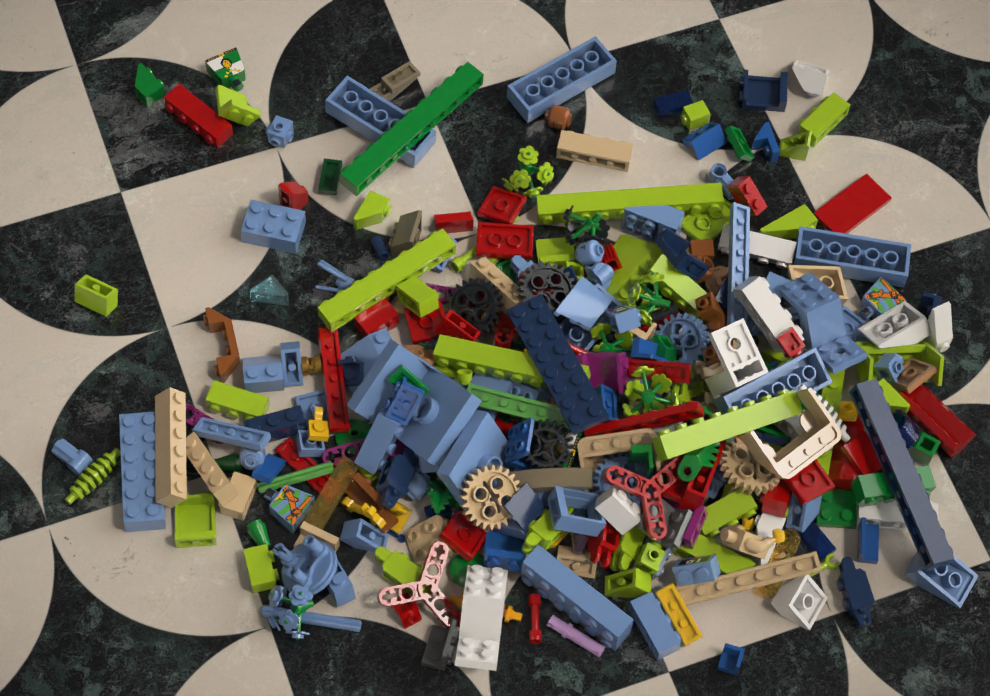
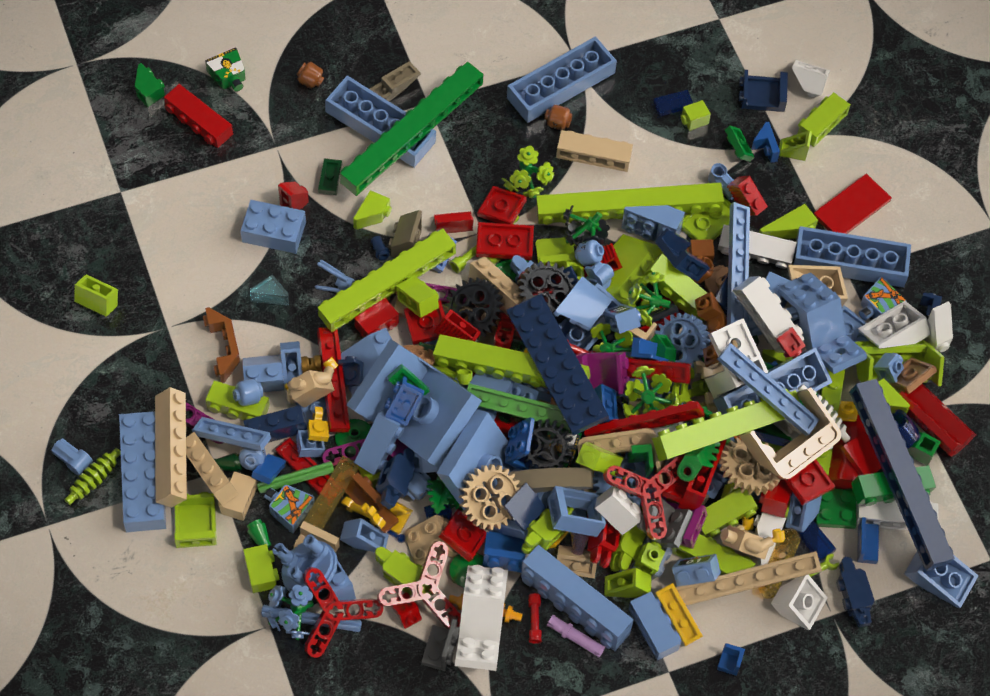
(234, 106): lime bracket -> none
(248, 392): none -> medium blue head
(280, 131): medium blue brick -> none
(310, 75): none -> dark orange head
(311, 385): none -> tan torso
(328, 618): none -> red piece
(598, 458): none -> lime slope
(705, 140): blue panel -> none
(768, 389): none -> medium blue plate

